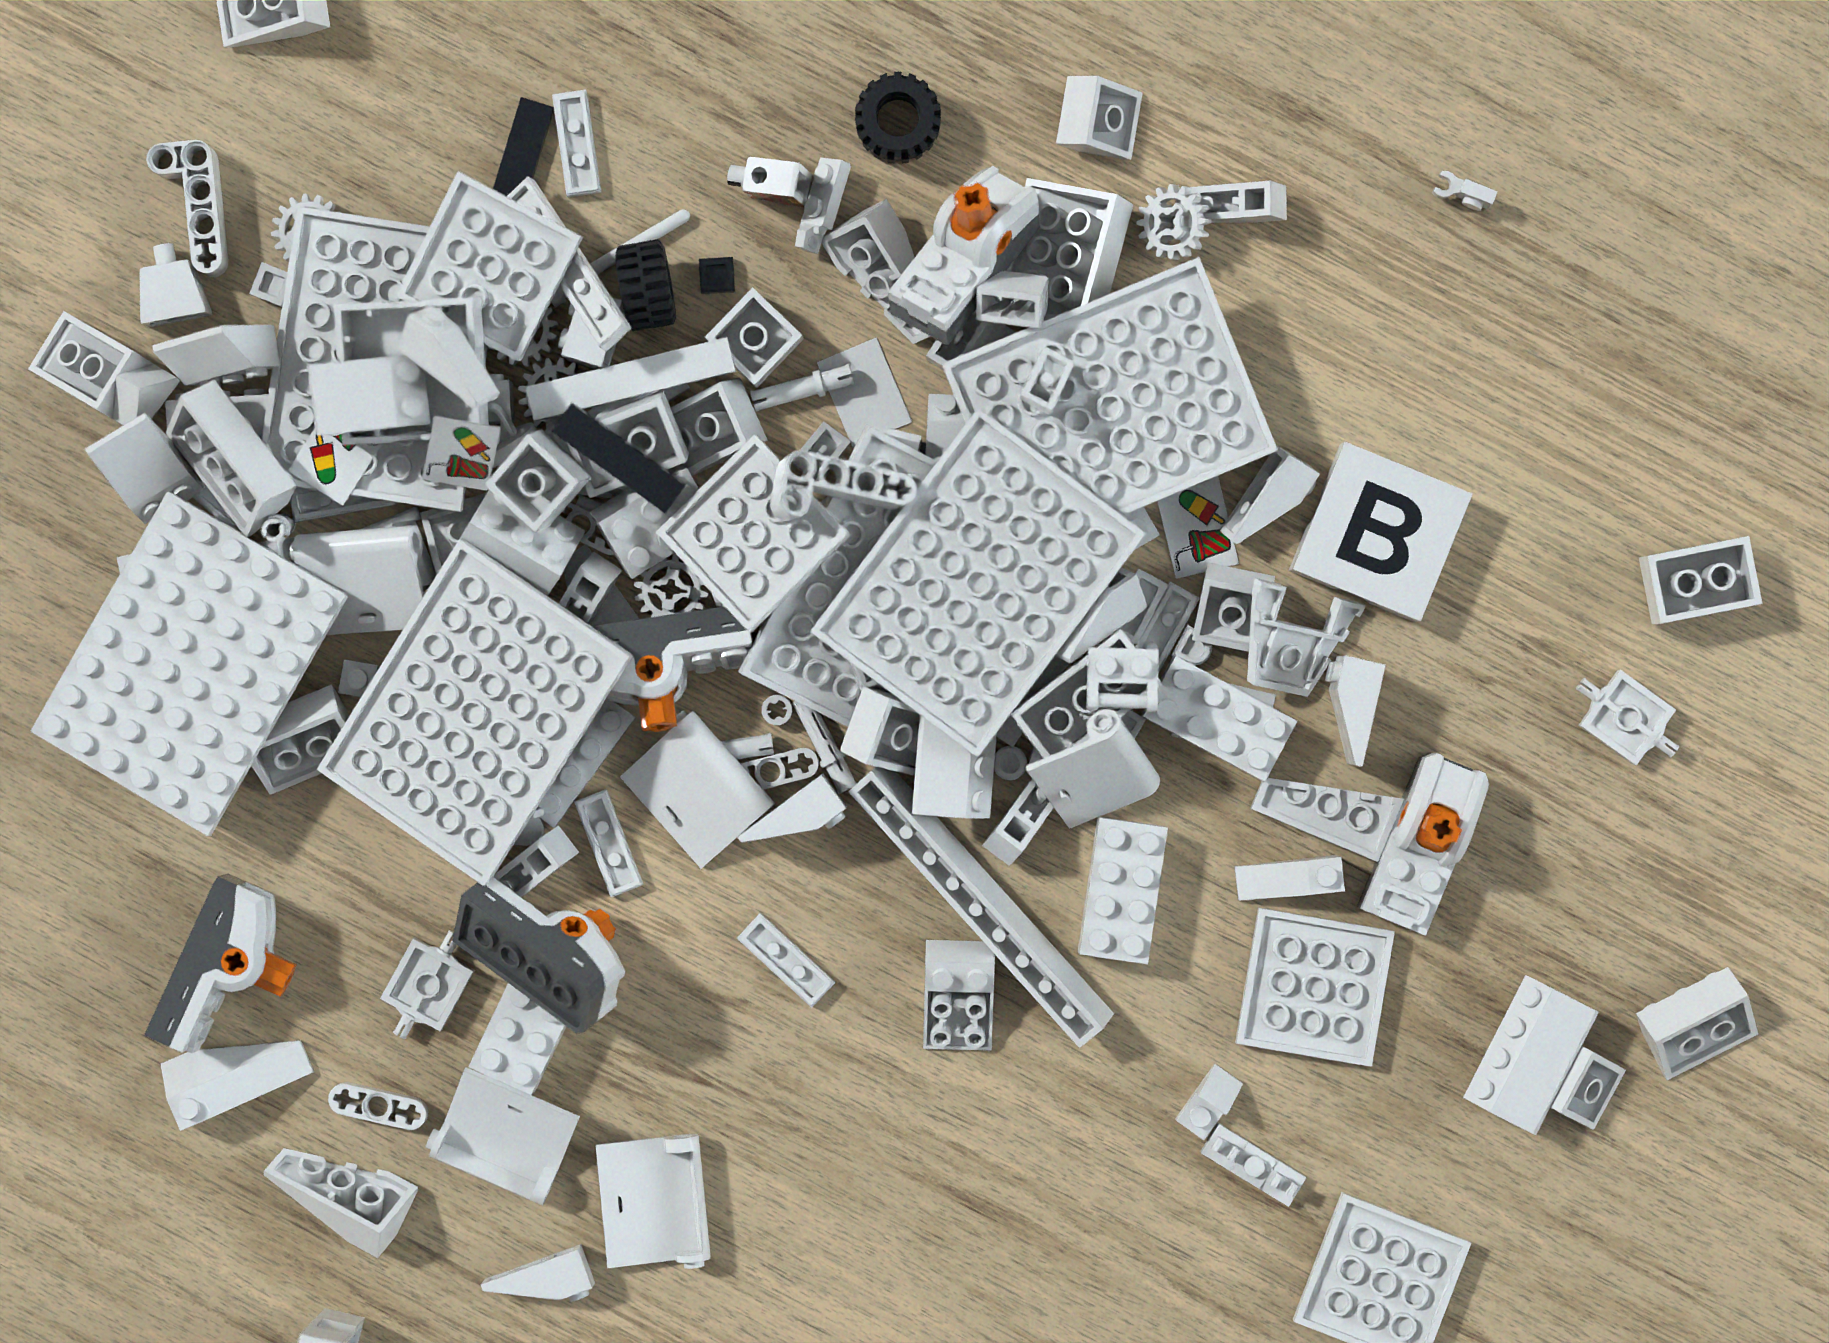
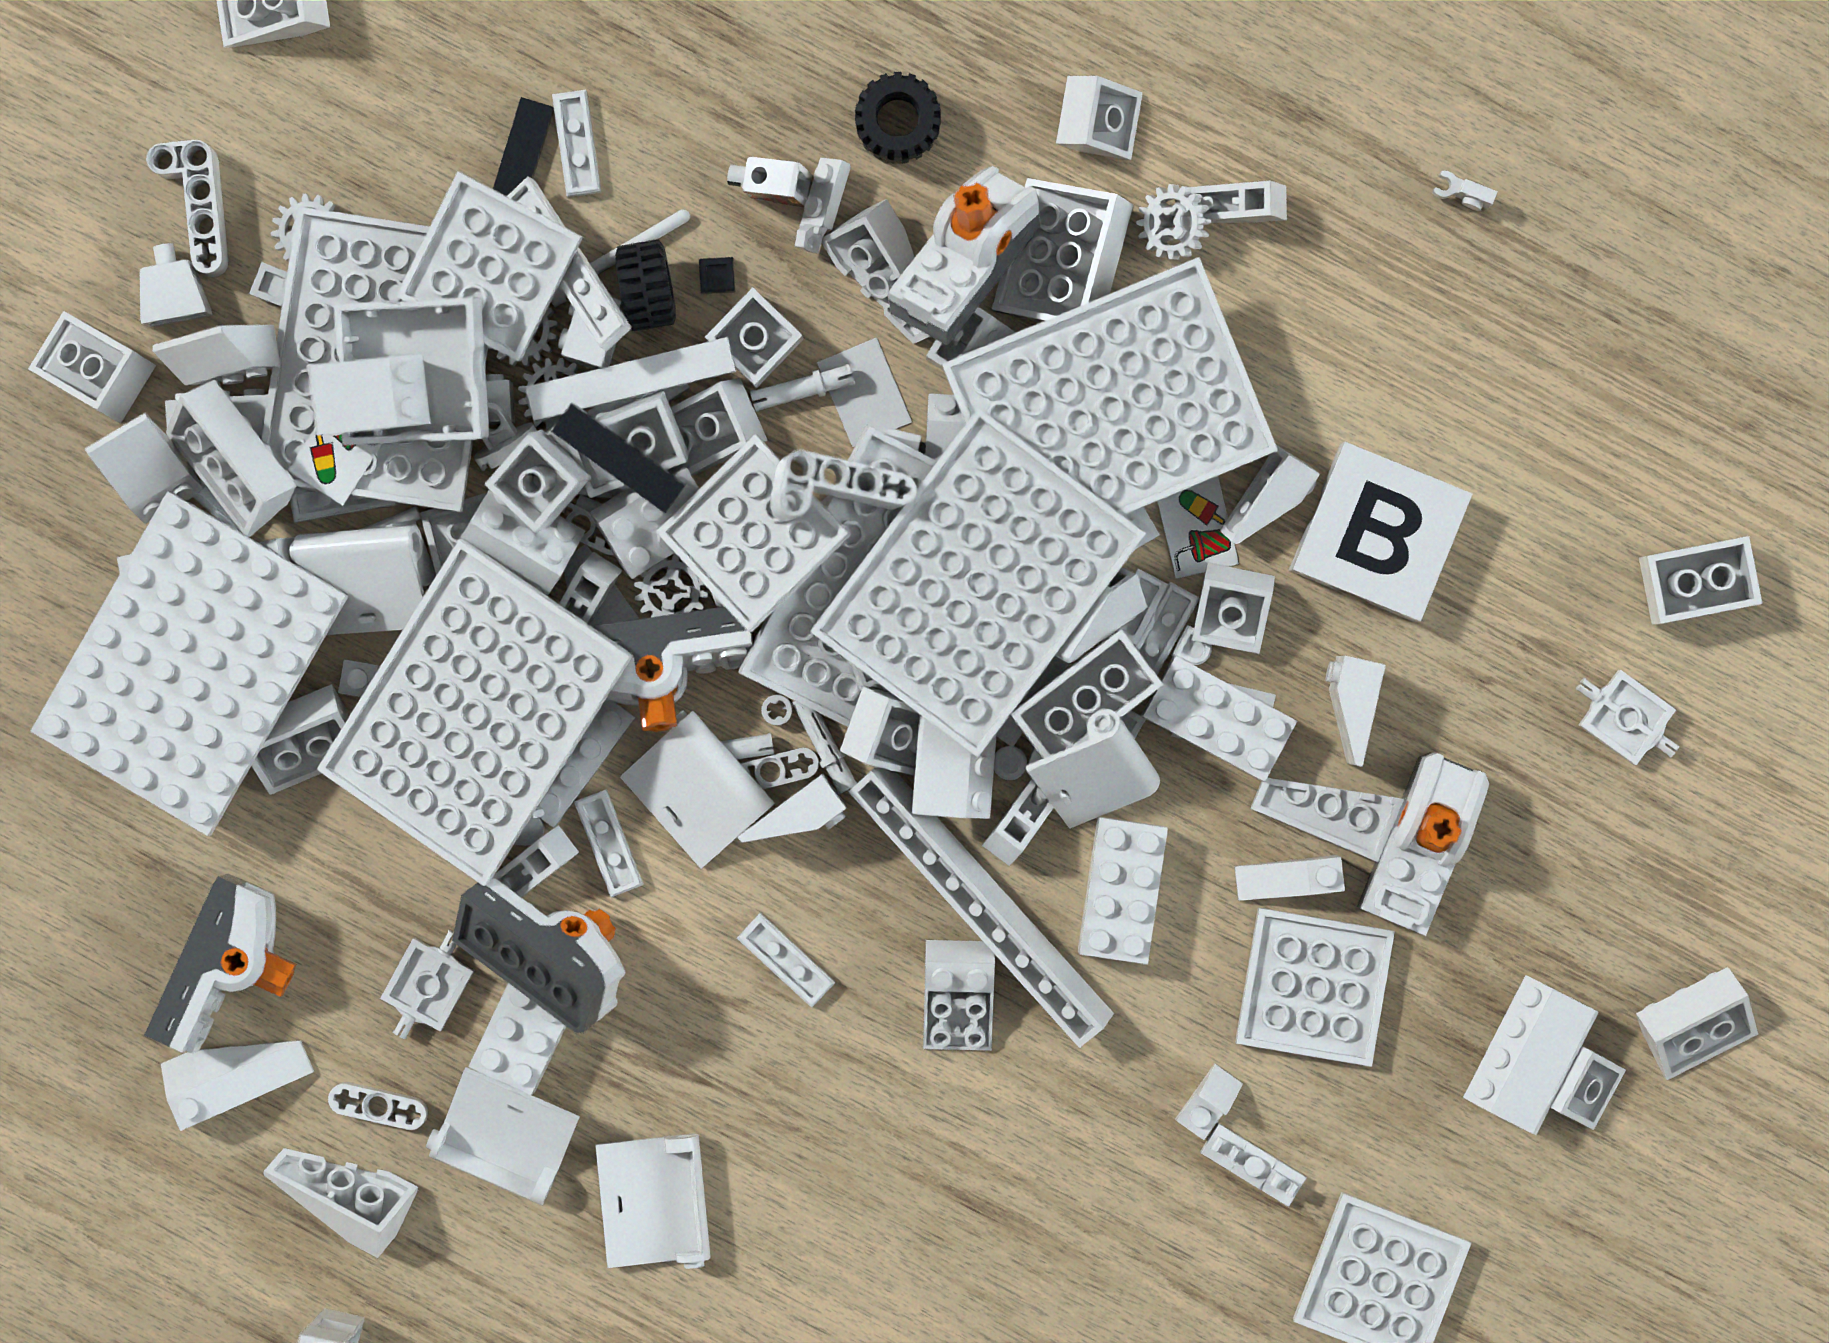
(141, 392): white slope -> none
(270, 527): white pin -> none
(445, 353): white slope -> none
(460, 453): white sticker -> none
(550, 1277): white slope -> none
(825, 442): white slope -> none
(1019, 299): white torso -> none
(1046, 380): white slope -> none
(1122, 666): white plate -> none
(1289, 654): white wing -> none

